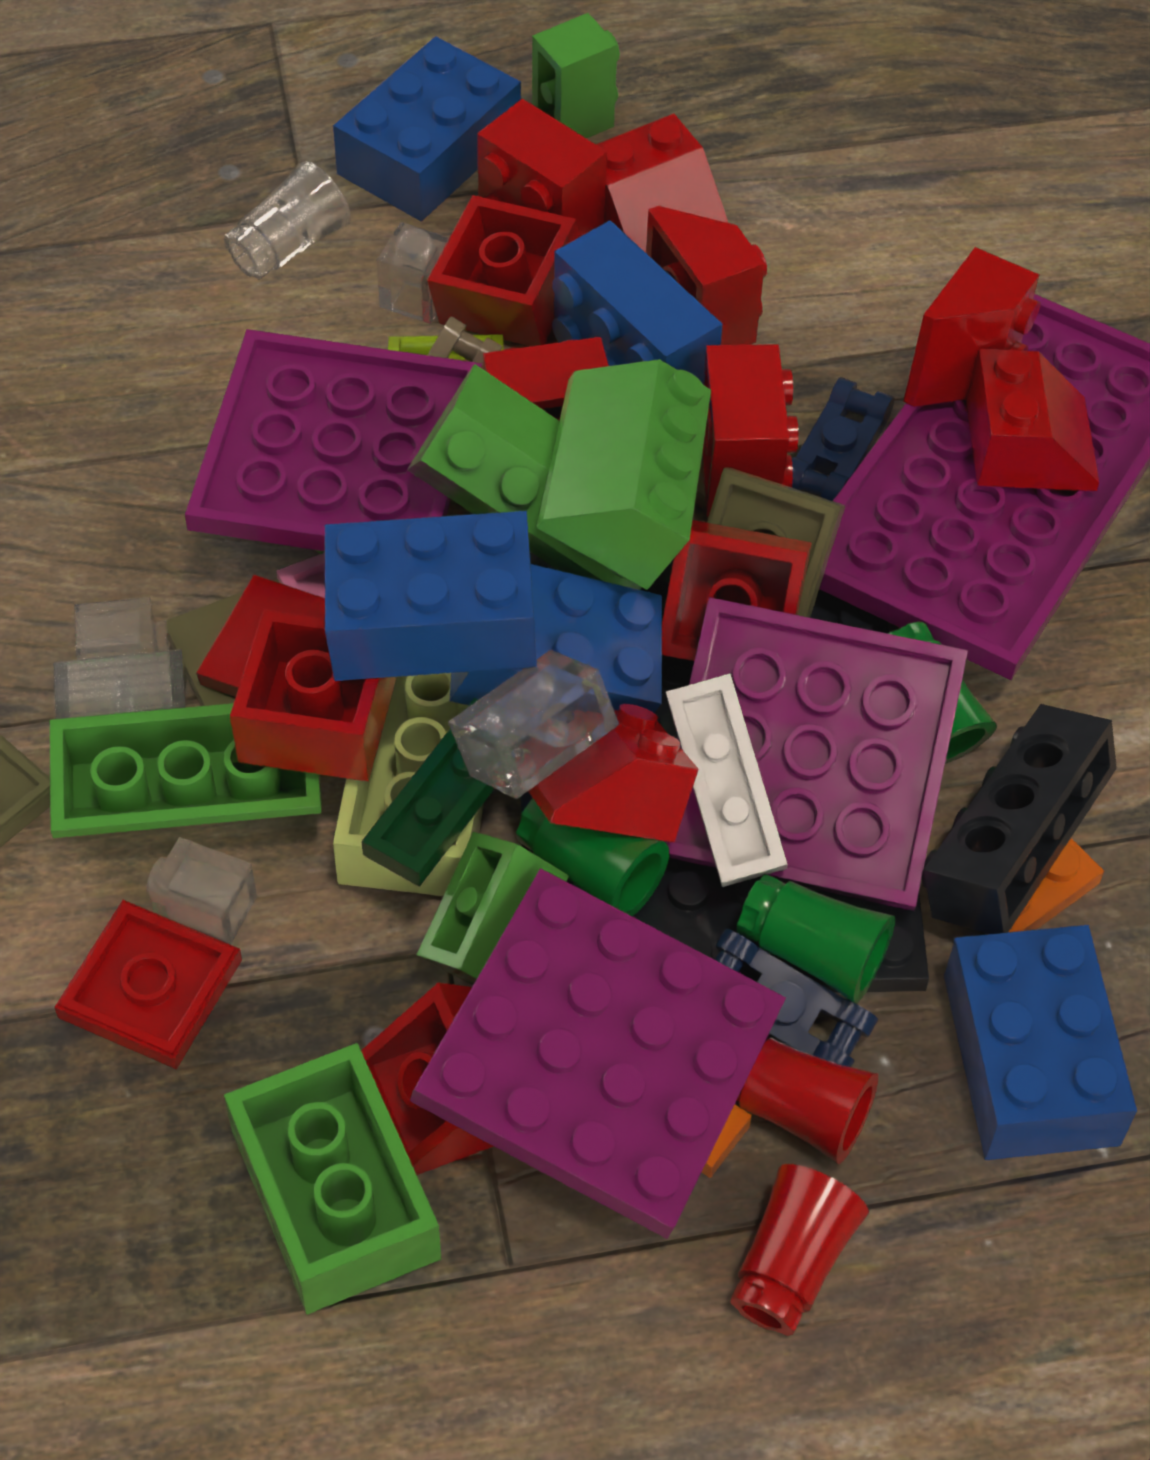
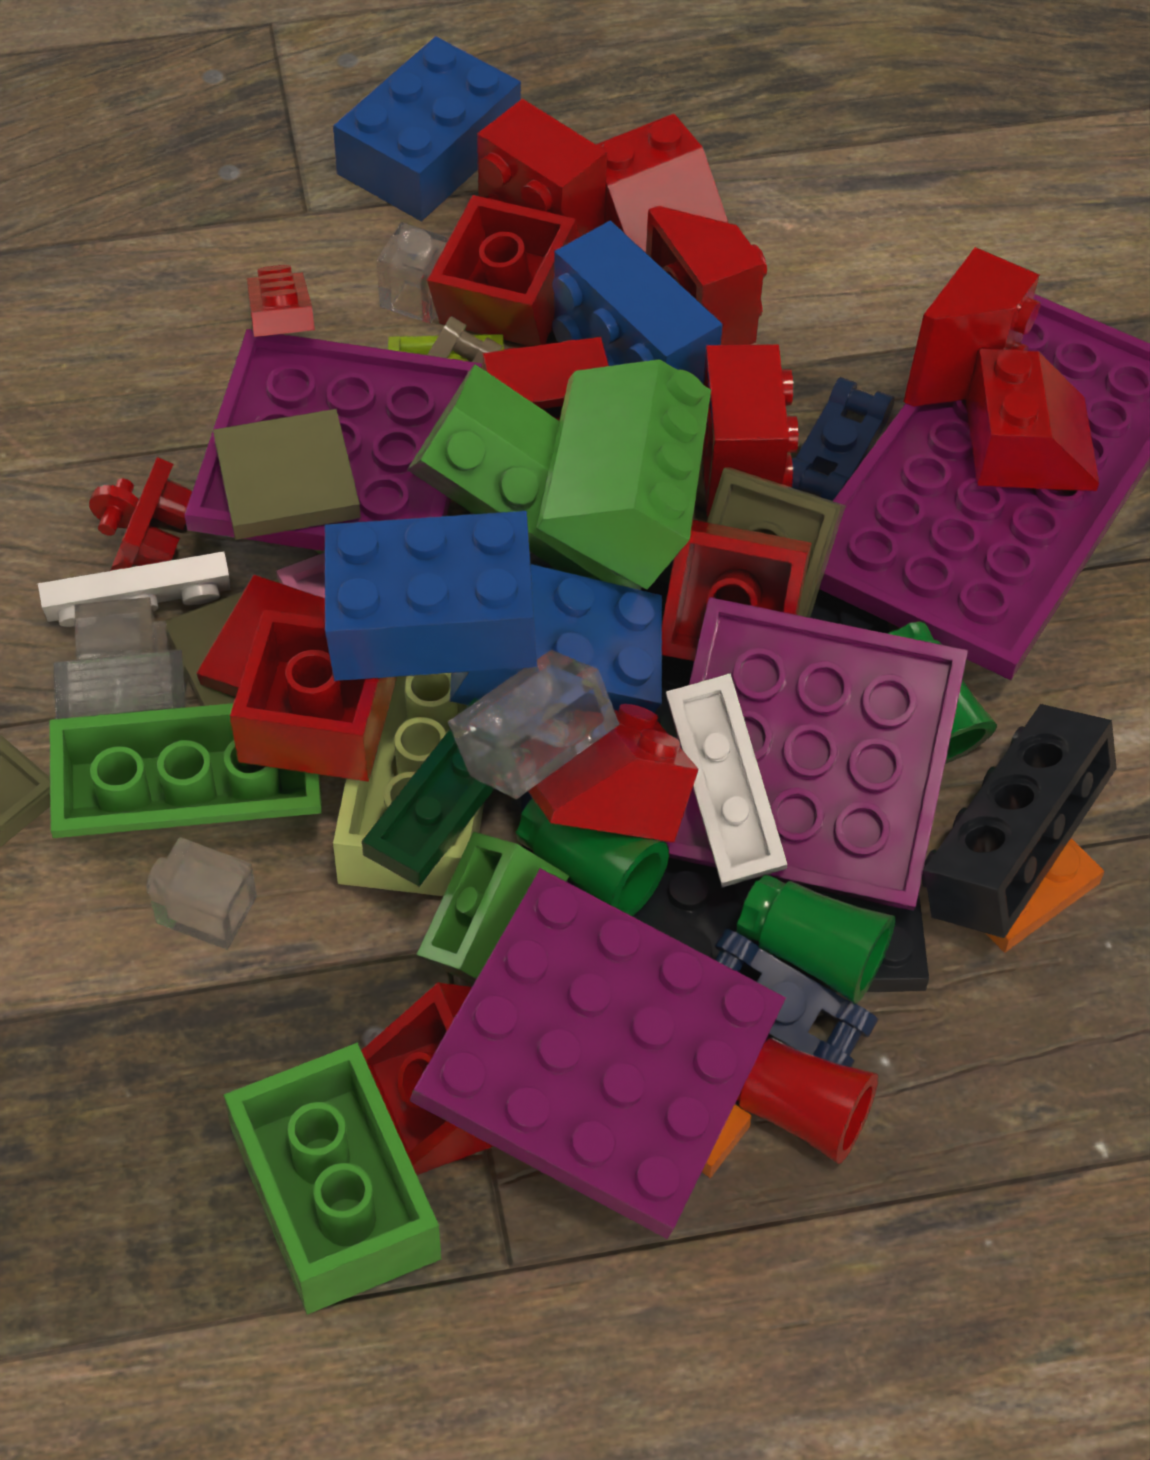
(120, 508): none -> red hips
(149, 984): red tile -> none
(192, 579): none -> white plate
(279, 302): none -> red plate
(286, 474): none -> olive tile
(288, 221): clear plant -> none
(576, 74): bright green brick -> none
(796, 1247): red plant -> none
(1038, 1042): blue brick -> none

